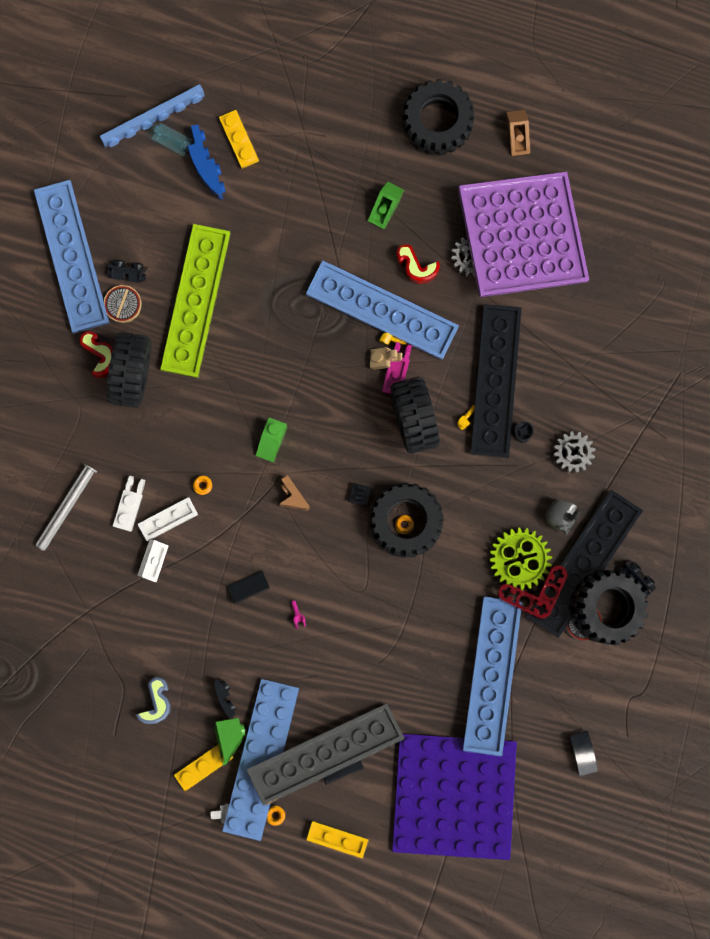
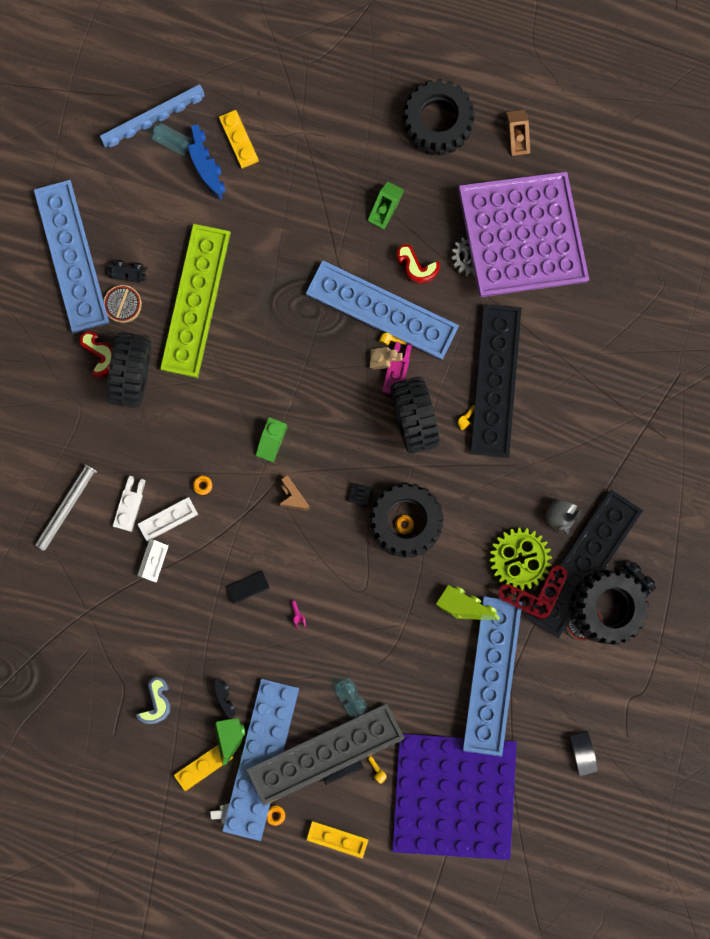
(347, 690): none -> clear light blue hinge
(380, 775): none -> yellow hand
(463, 607): none -> lime slope
(523, 428): black wheel -> none
(566, 446): light grey gear -> none

